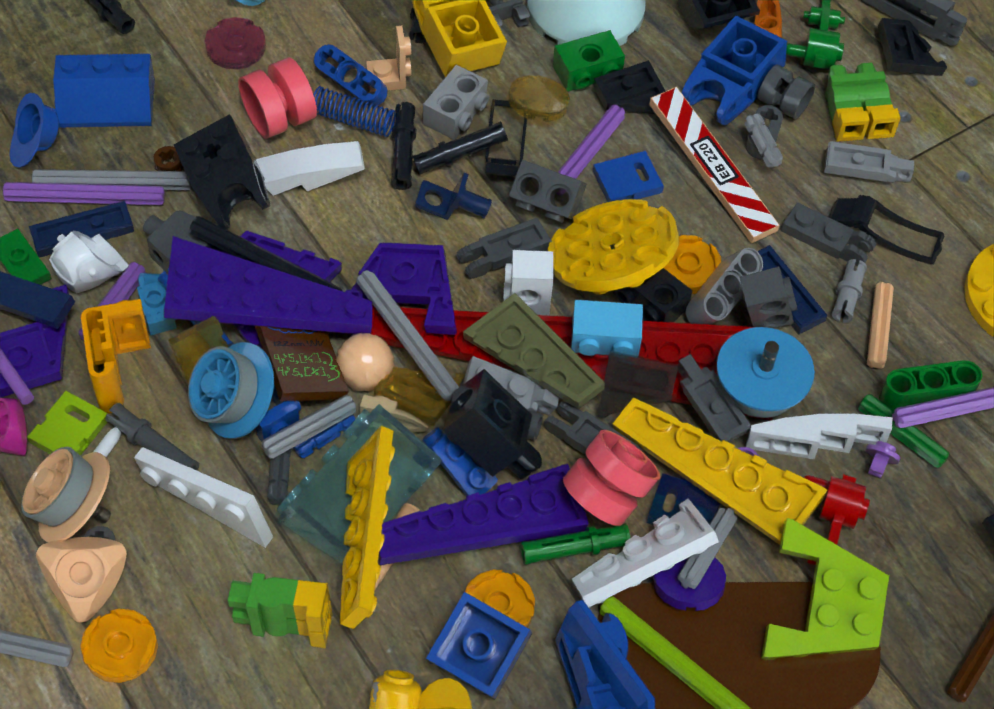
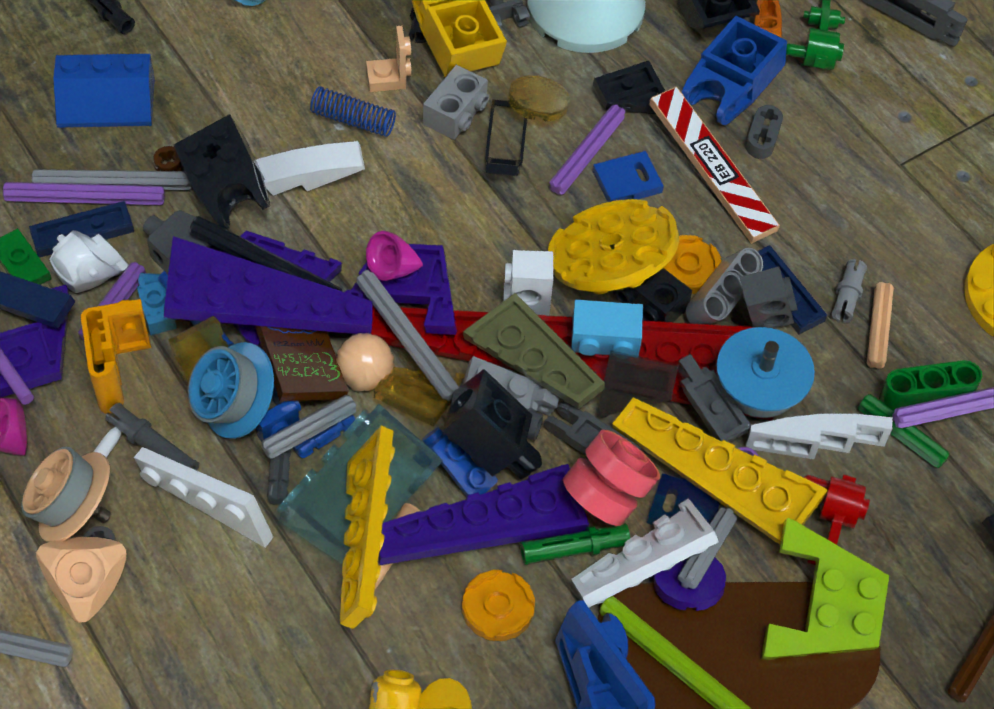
(34, 129): blue piece -> none
(65, 430): lime piece -> none
(119, 645): light orange tile -> none
(235, 43): clear pink tile -> none
(277, 97): coral wheel -> none
(283, 607): bright green hips -> none
(345, 64): blue beam -> none
(391, 256): none -> dark pink piece
(403, 135): black pin -> none
(408, 420): tan plate -> none
(452, 199): dark blue bracket -> none
(454, 150): black pin -> none
(479, 645): blue brick -> none
(500, 245): dark grey hinge -> none
(549, 184): dark grey brick -> none
(587, 58): green brick -> none
(763, 140): light grey axle -> none
(795, 97): dark grey wheel -> none
(827, 234): dark grey hinge -> none
(858, 213): black piece -> none
(861, 102): hips -> none
(867, 163): light grey hinge -> none
(883, 454): medium lavender plate -> none
(907, 49): black wing -> none

